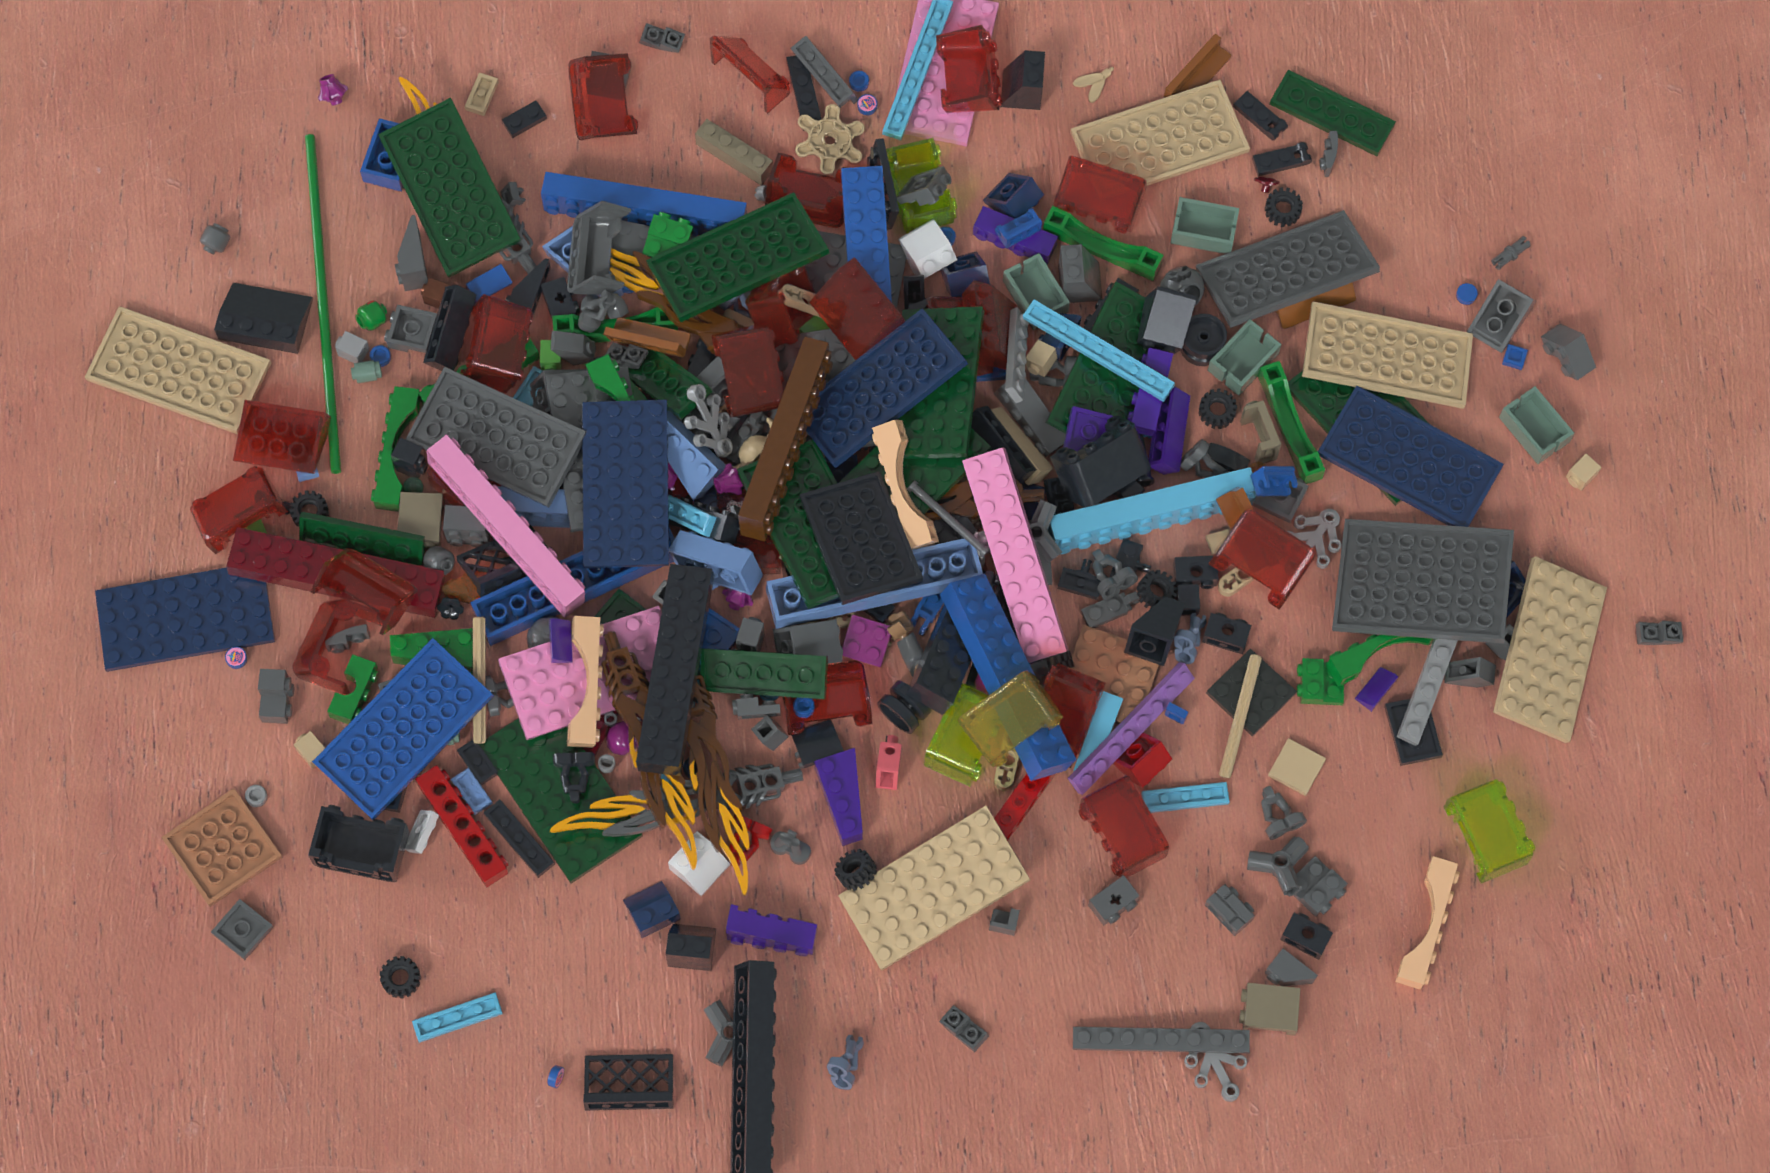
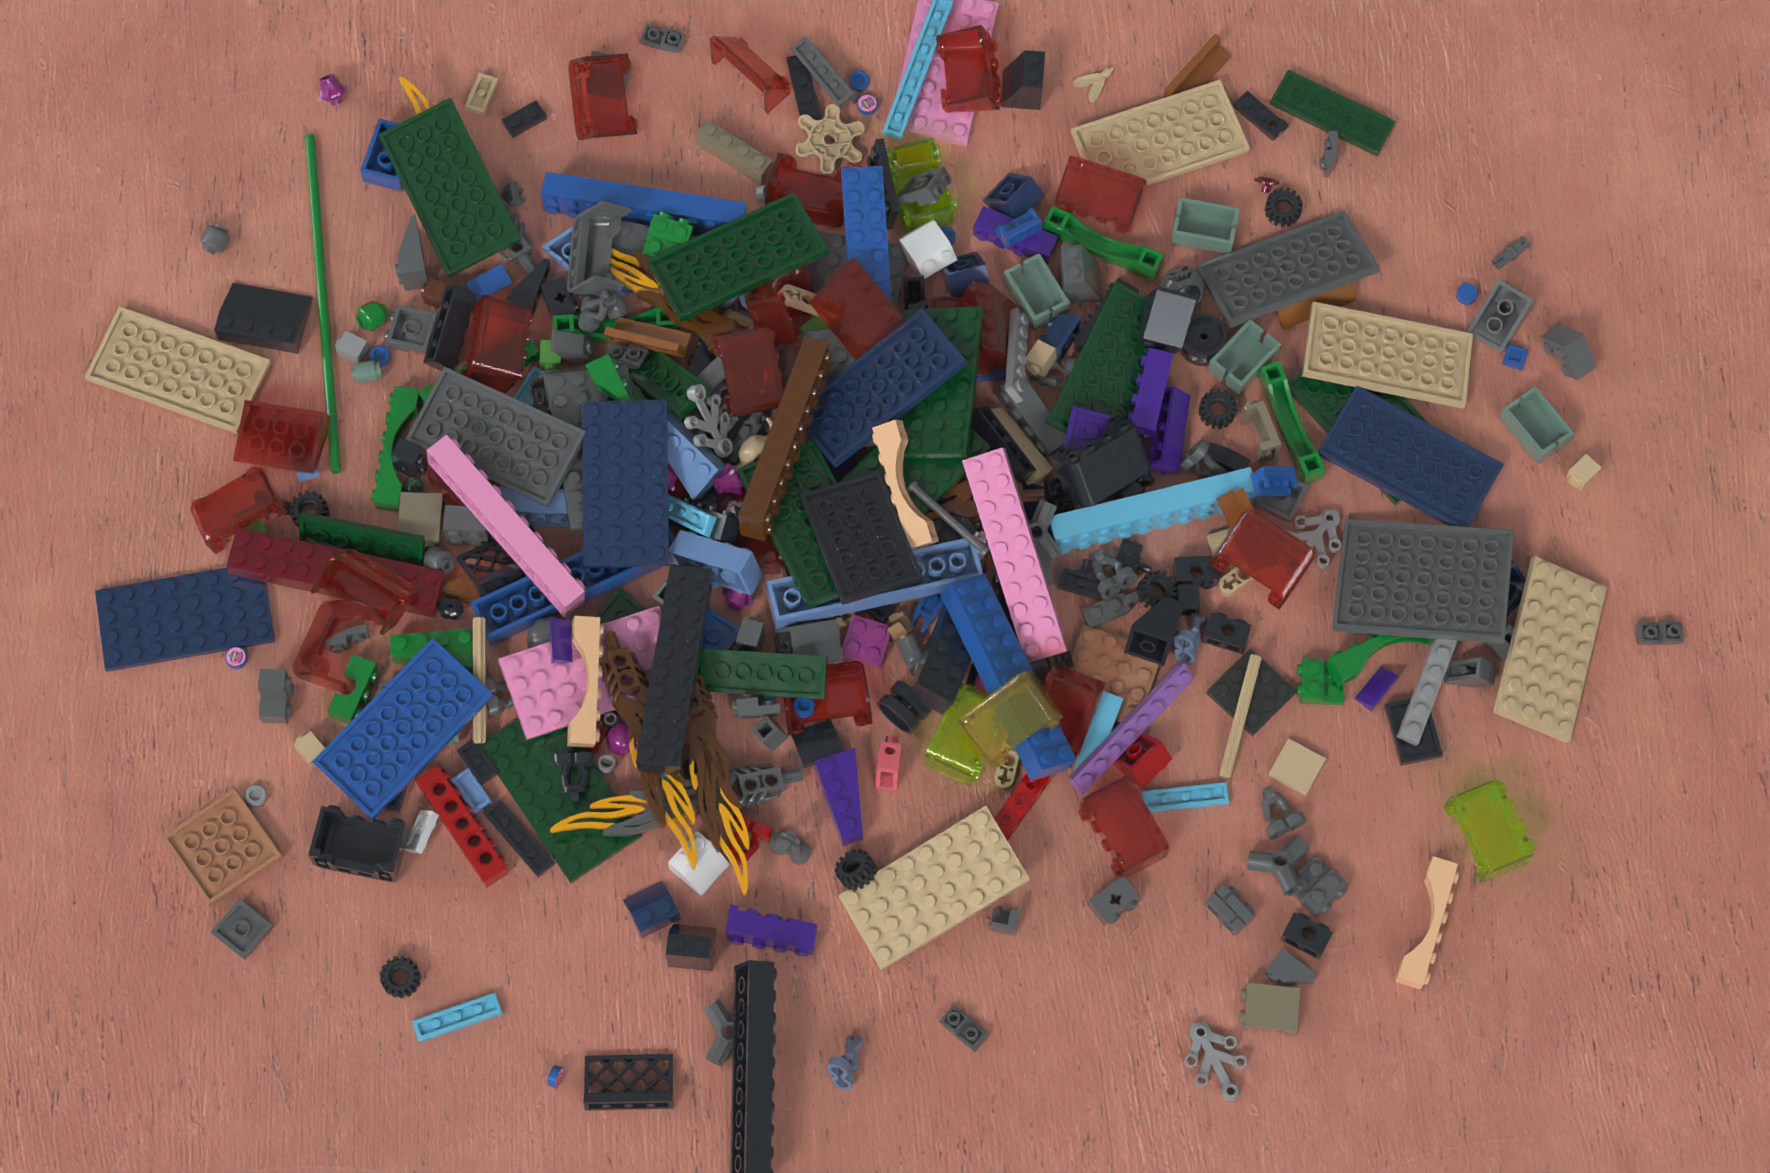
(1098, 350): medium azure plate -> none
(1161, 1040): dark grey plate -> none
(1176, 713): blue tile -> none
(1281, 159): black plate -> none

